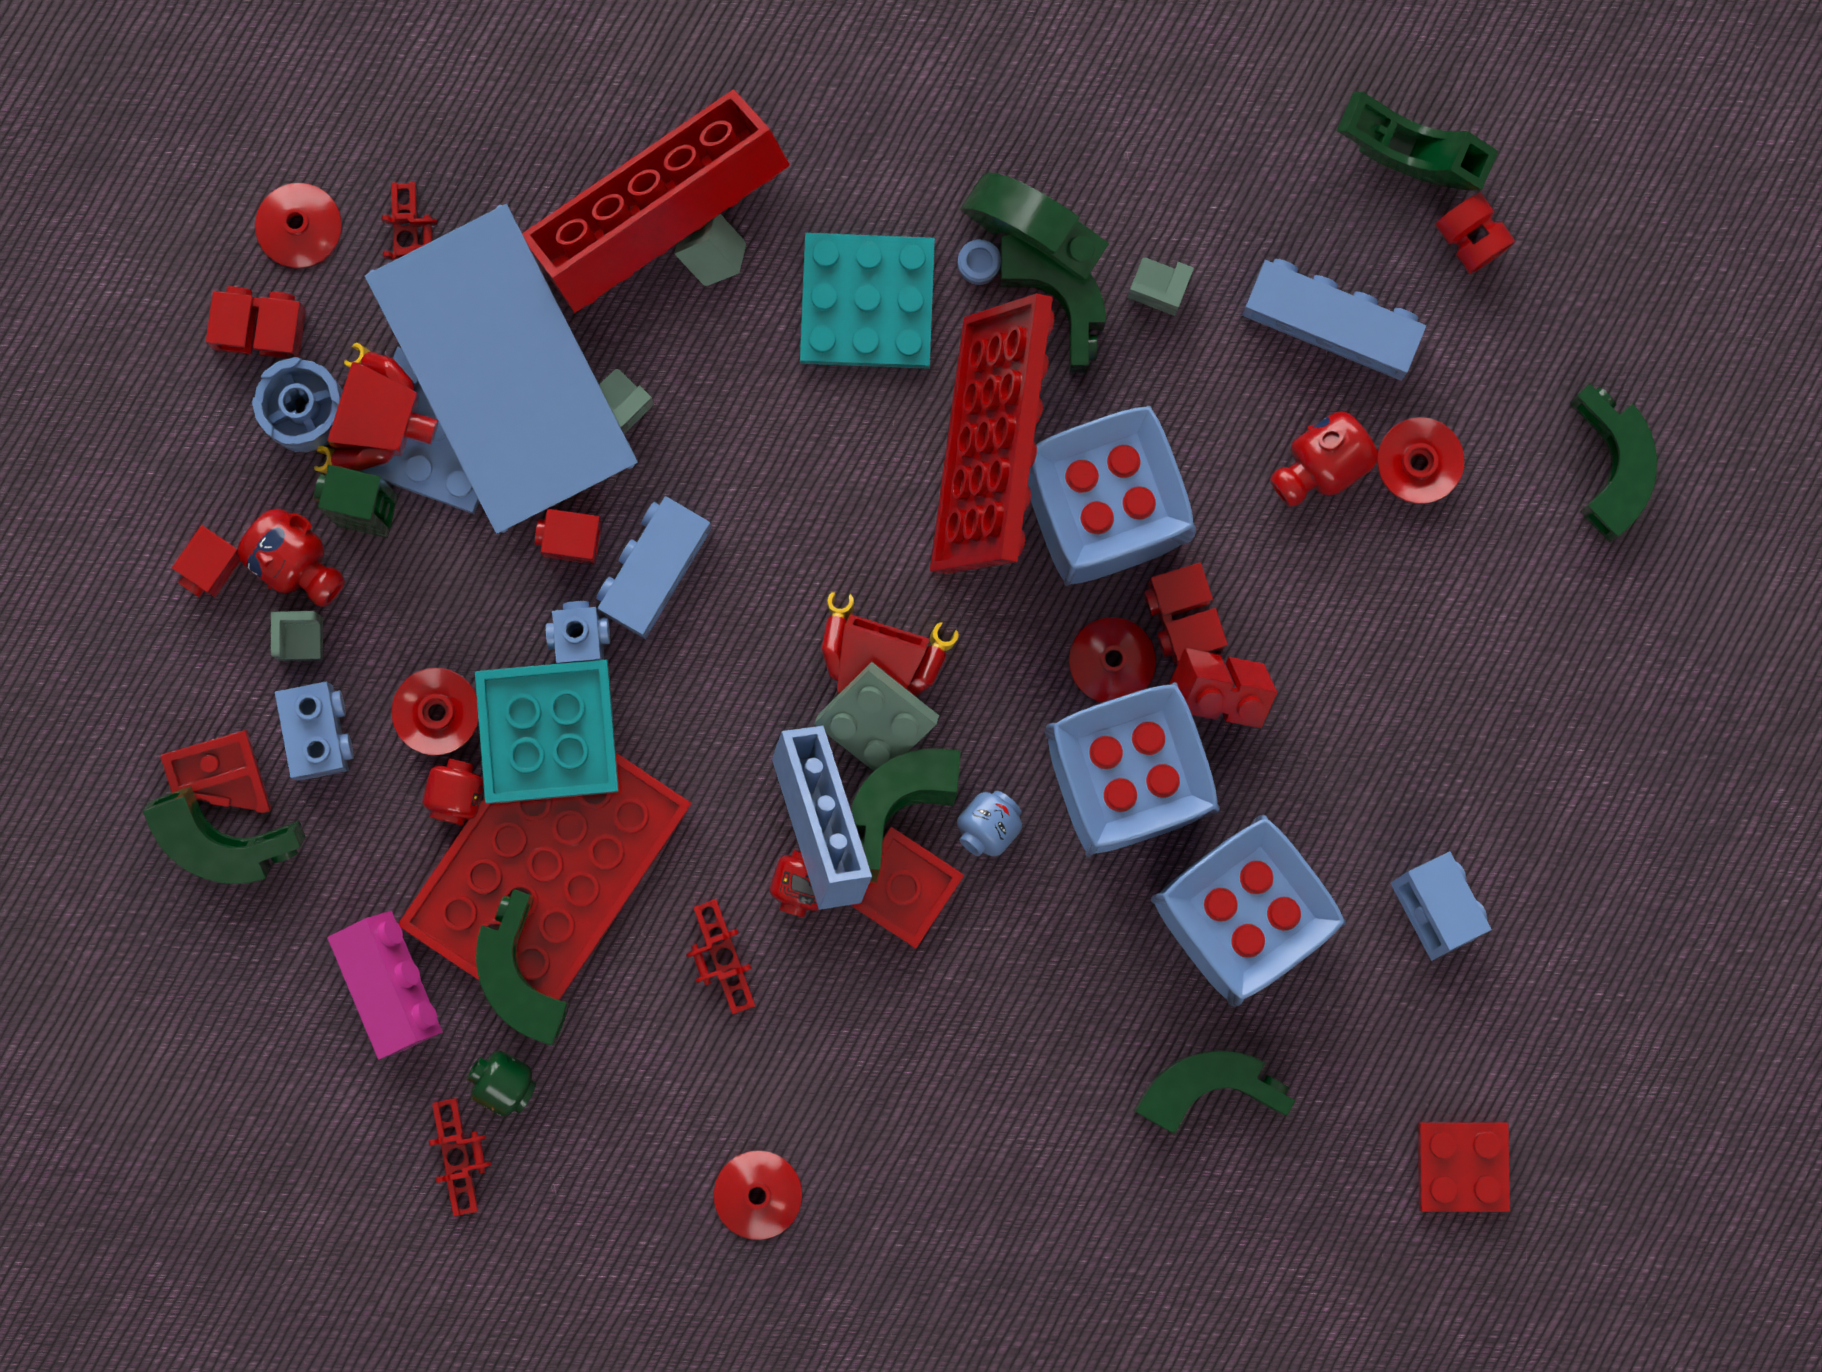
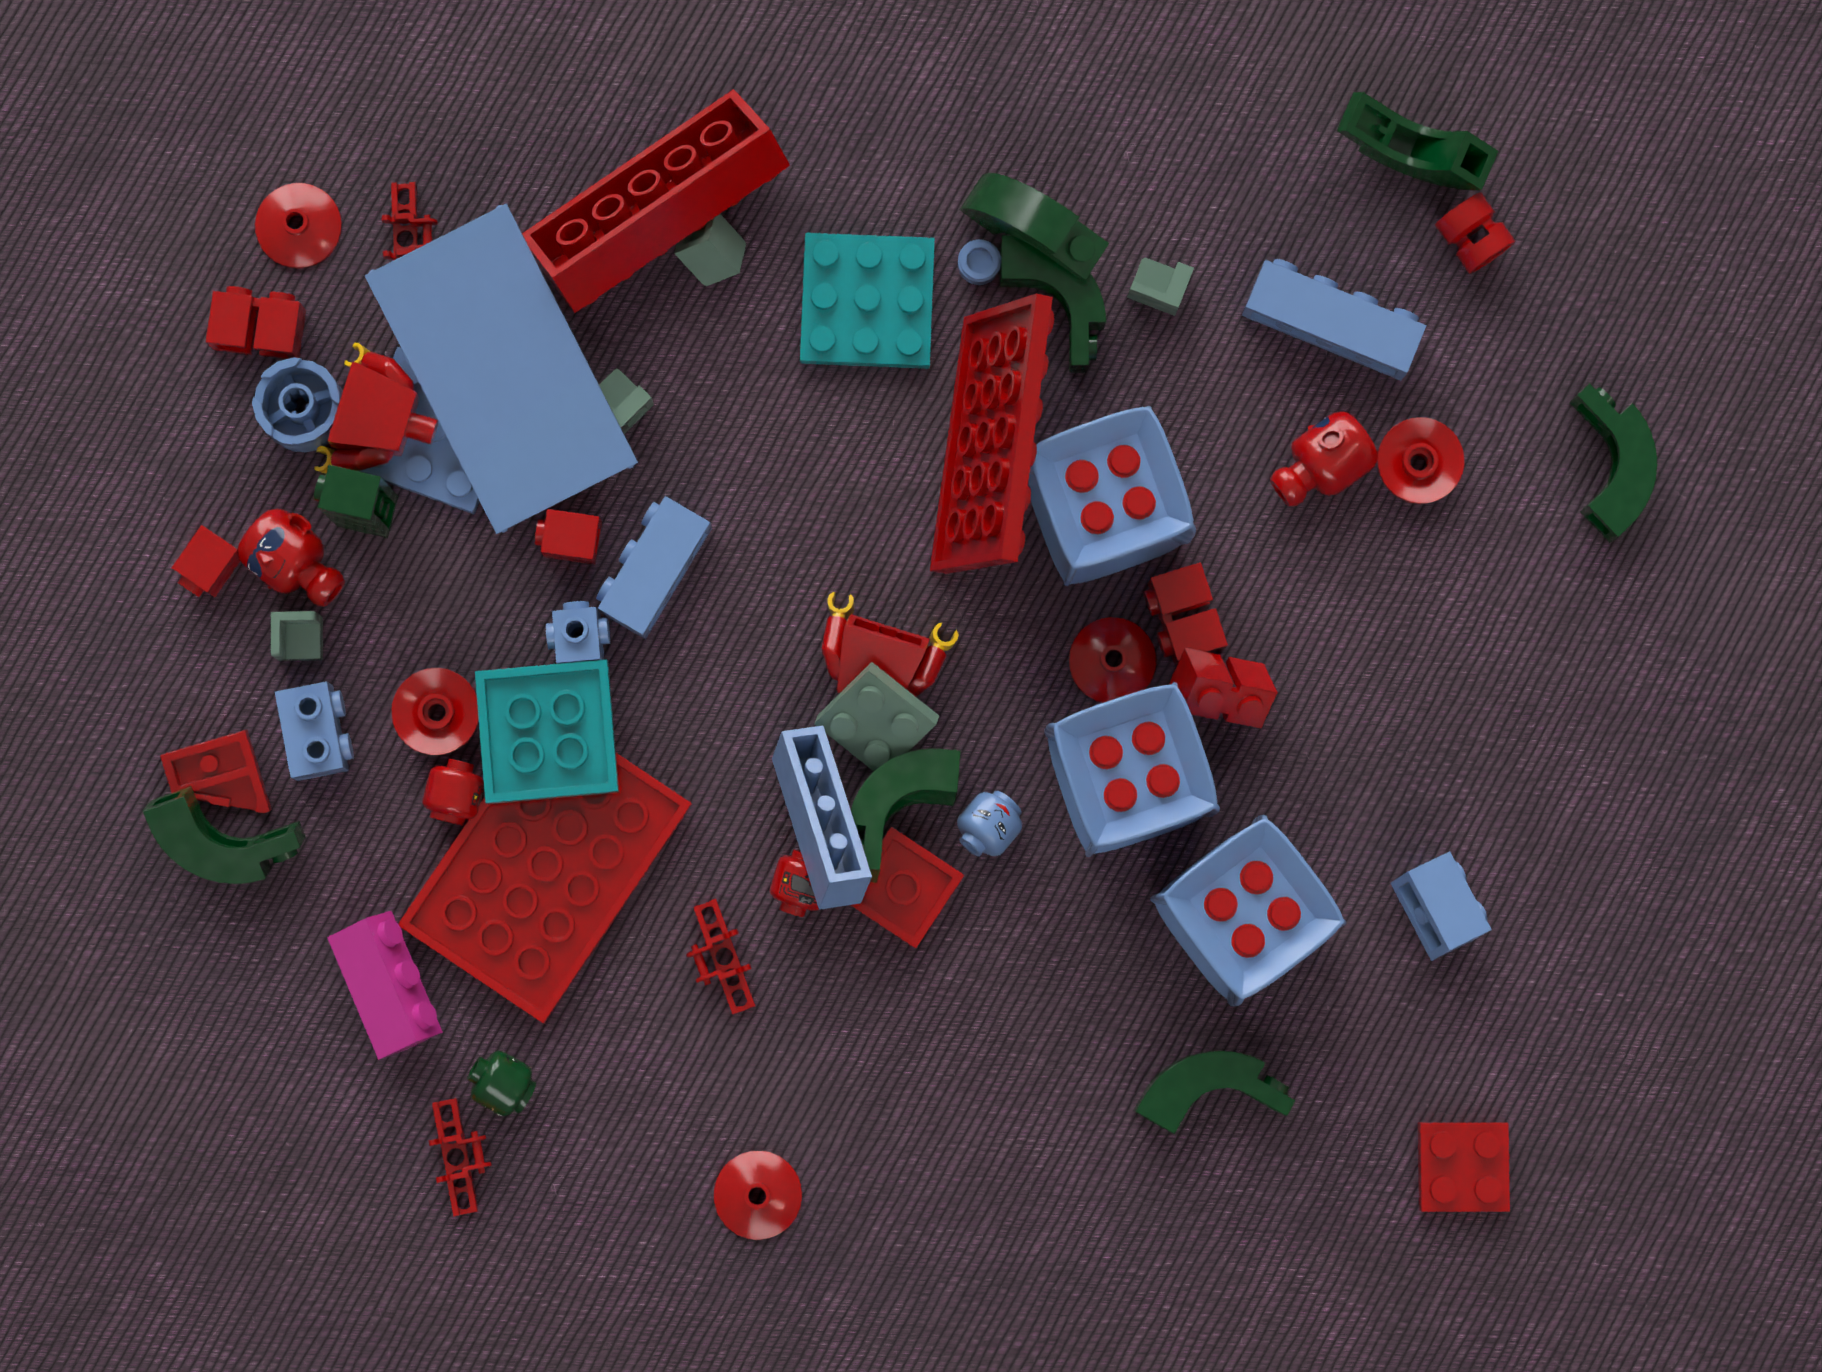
(501, 979): dark green arch -> none

